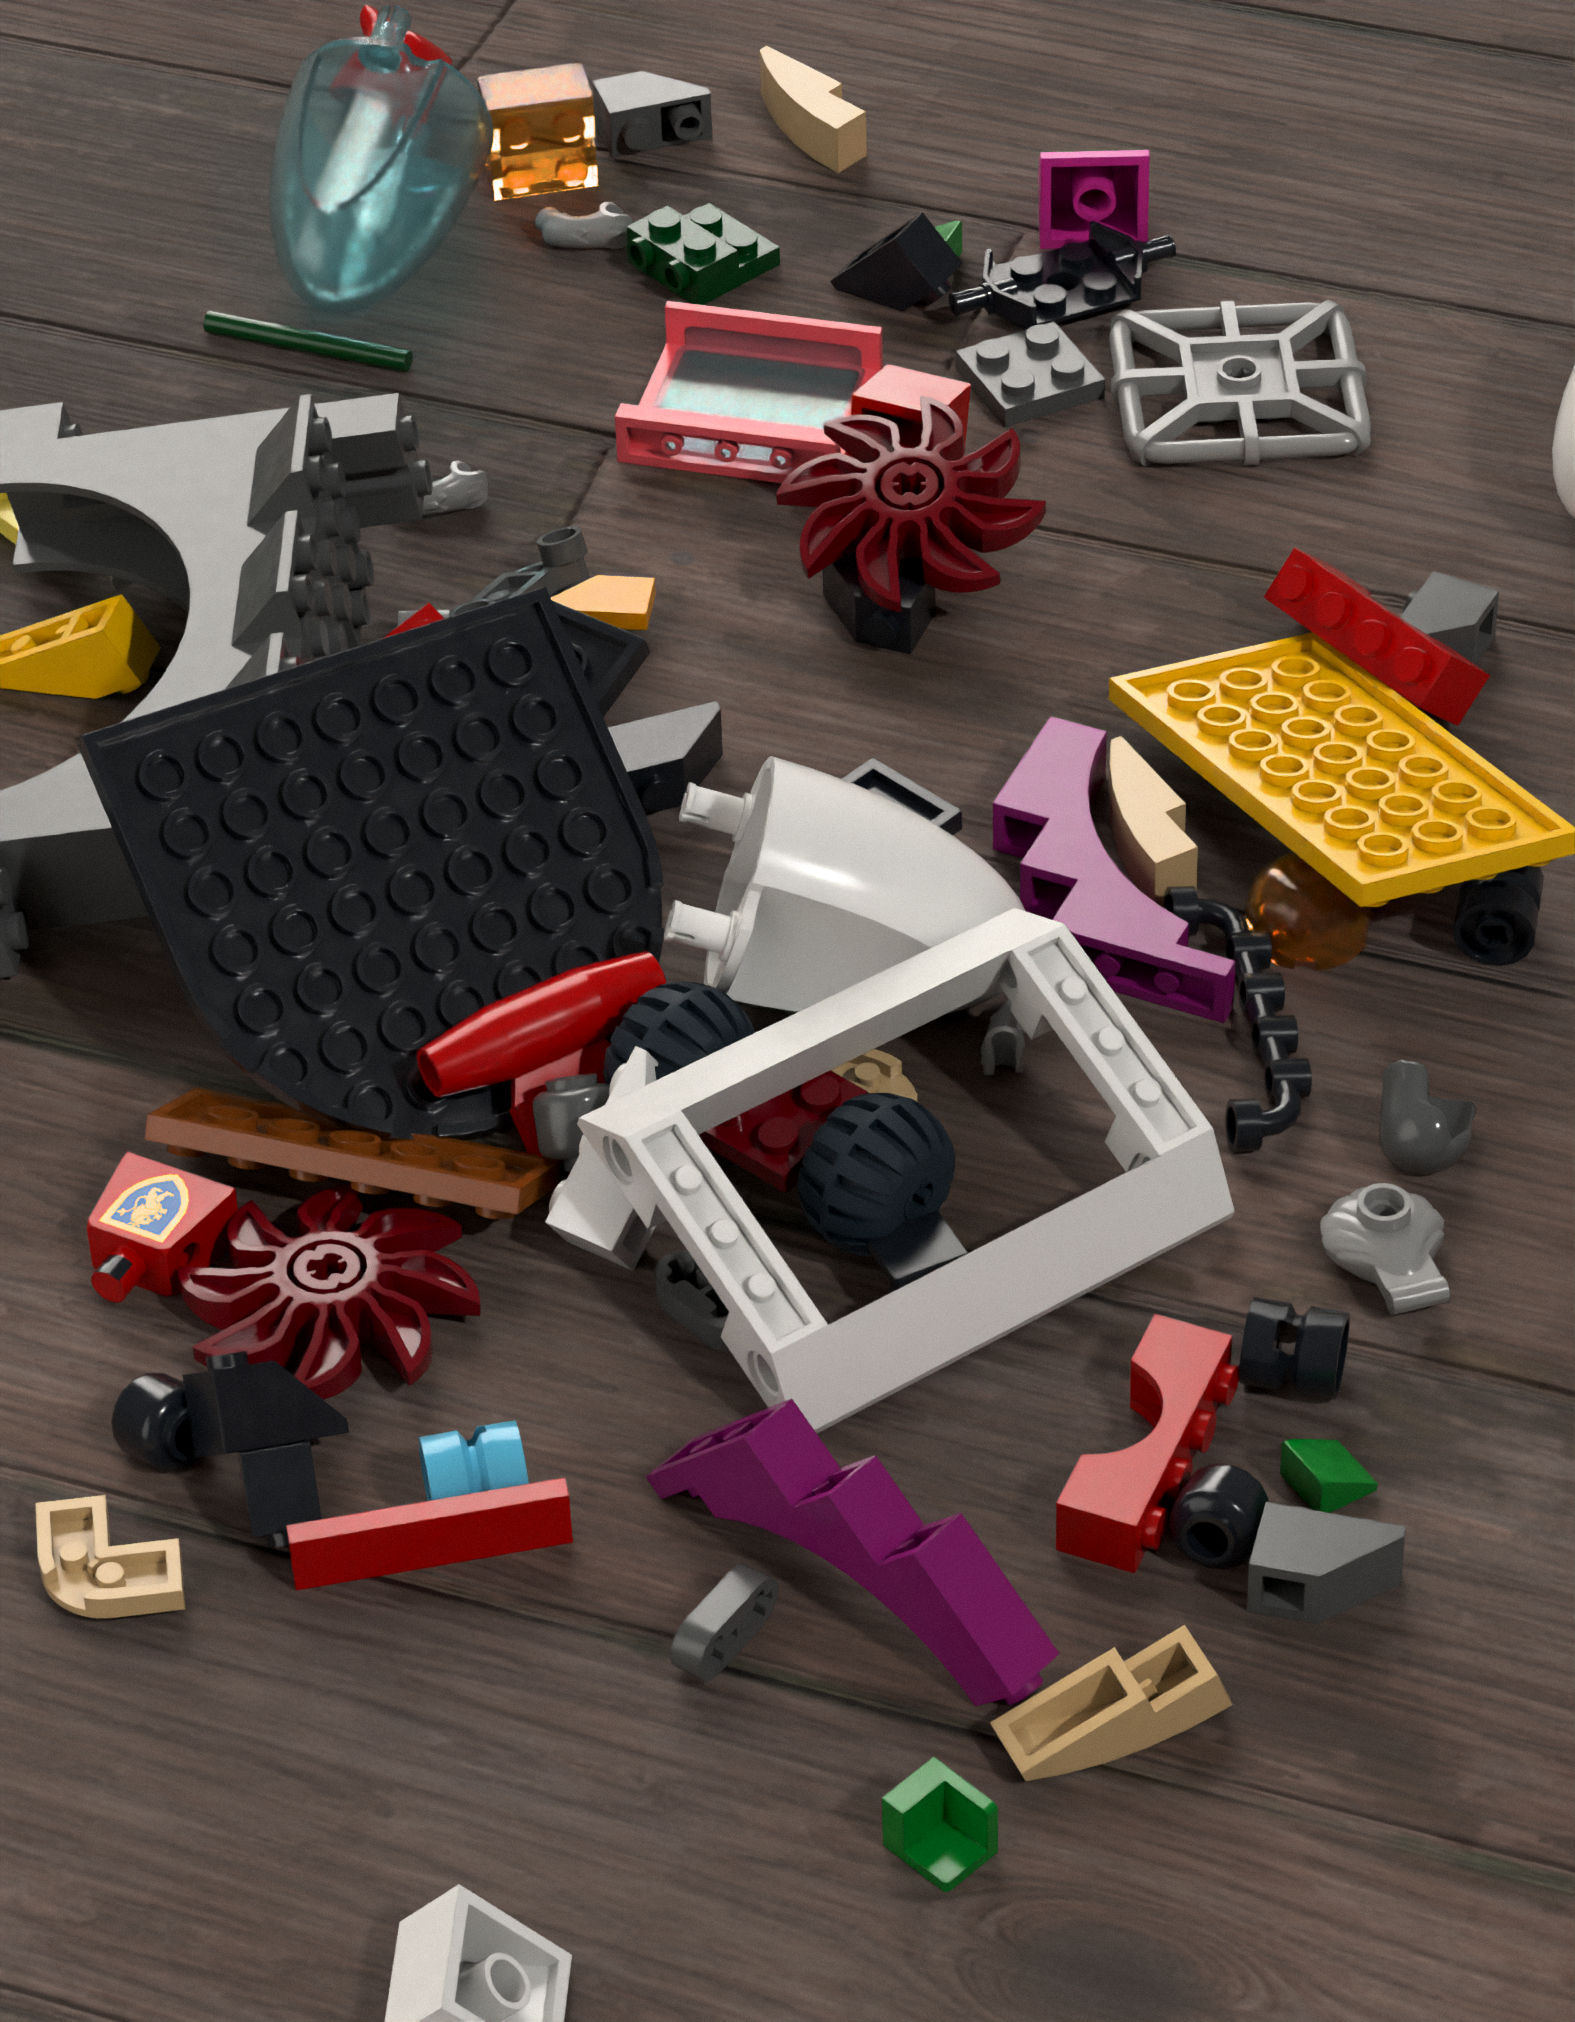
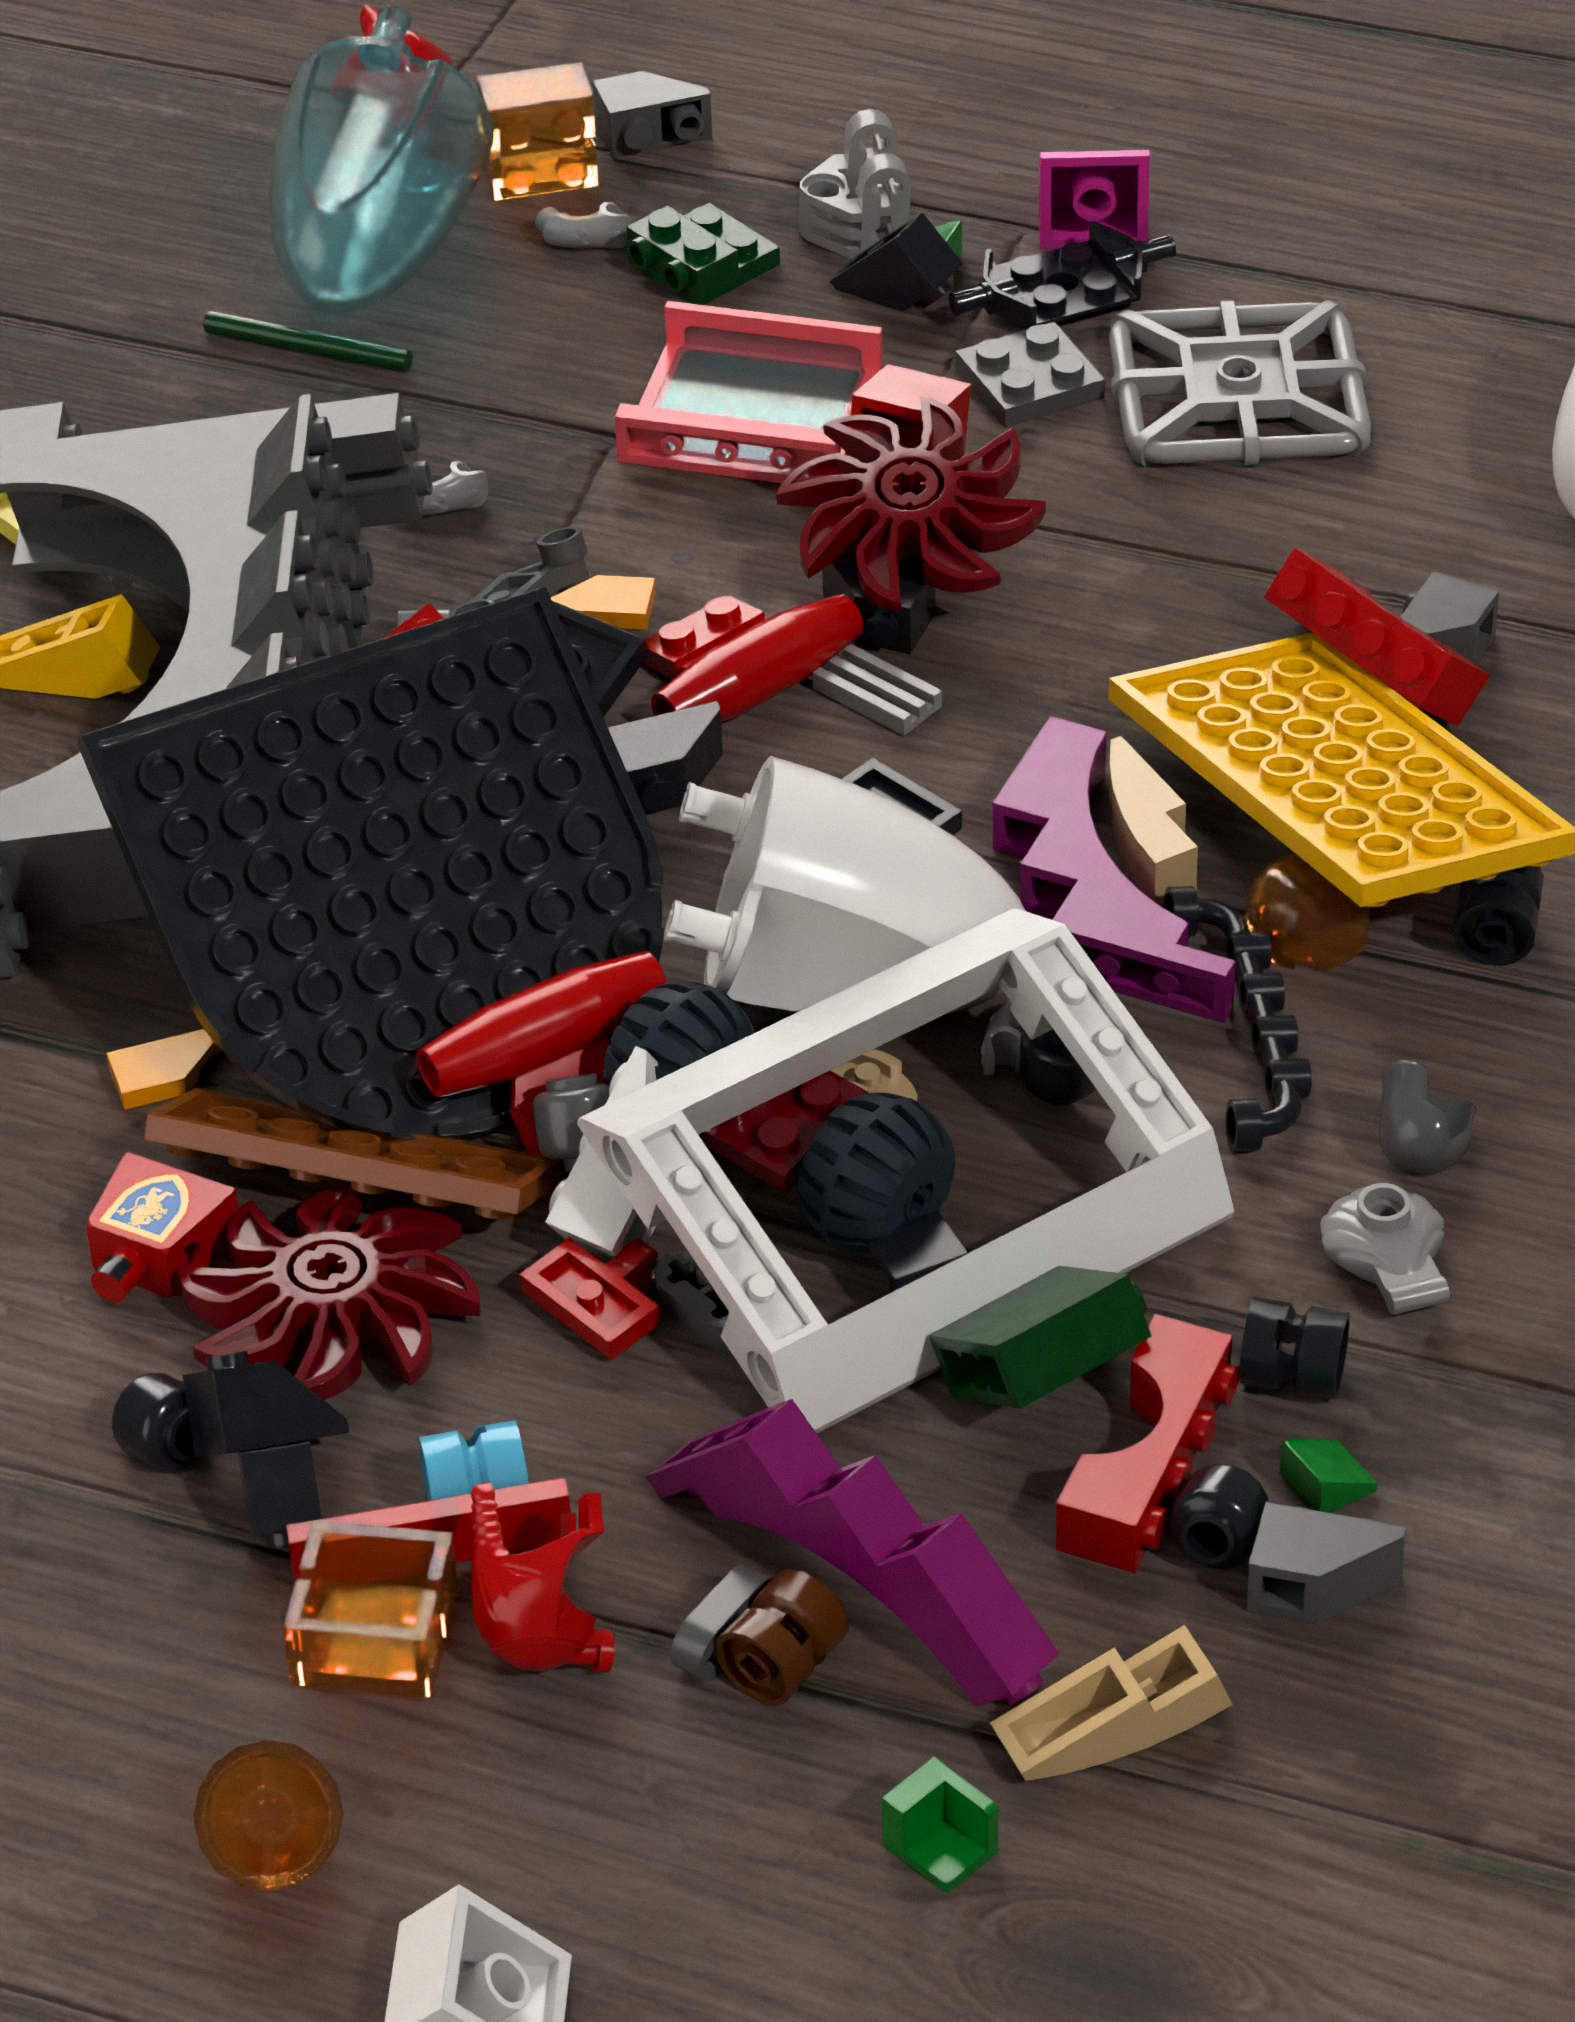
(103, 1579): tan plate -> none
(160, 1068): none -> light orange tile
(267, 1815): none -> clear orange cylinder
(371, 1608): none -> clear orange piece
(522, 1596): none -> red piece
(594, 1298): none -> red plate
(742, 657): none -> red plate
(782, 1637): none -> reddish brown wheel
(812, 111): tan slope -> none
(853, 189): none -> light grey piece
(883, 684): none -> light grey tile
(1041, 1336): none -> dark green brick
(1051, 1070): none -> black head

